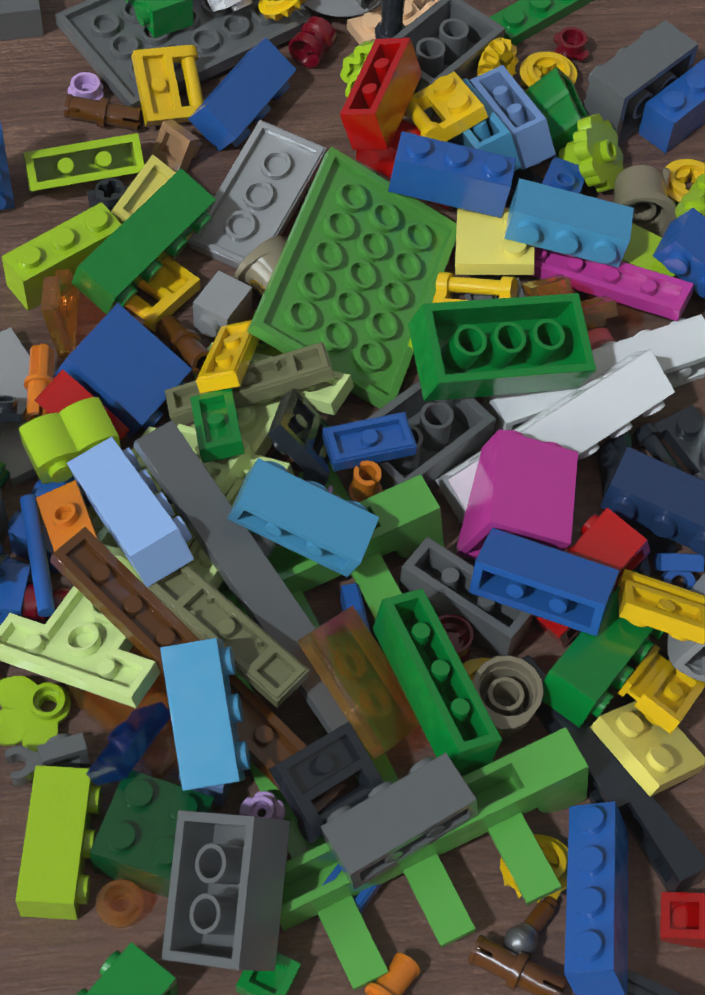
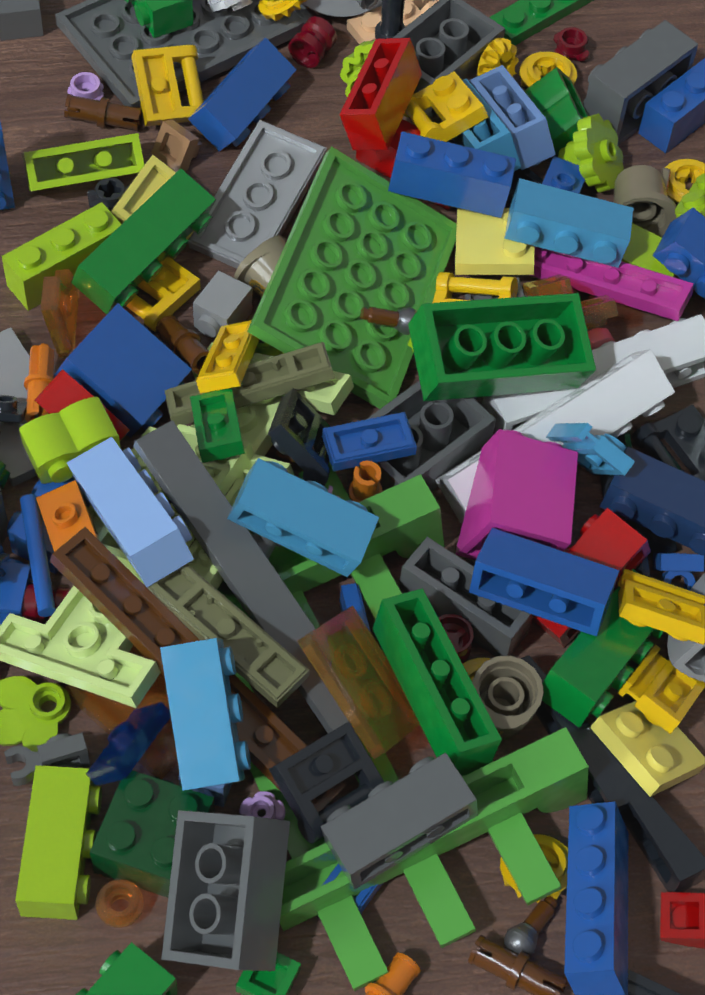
(397, 319): none -> reddish brown piece
(595, 452): none -> dark azure plate

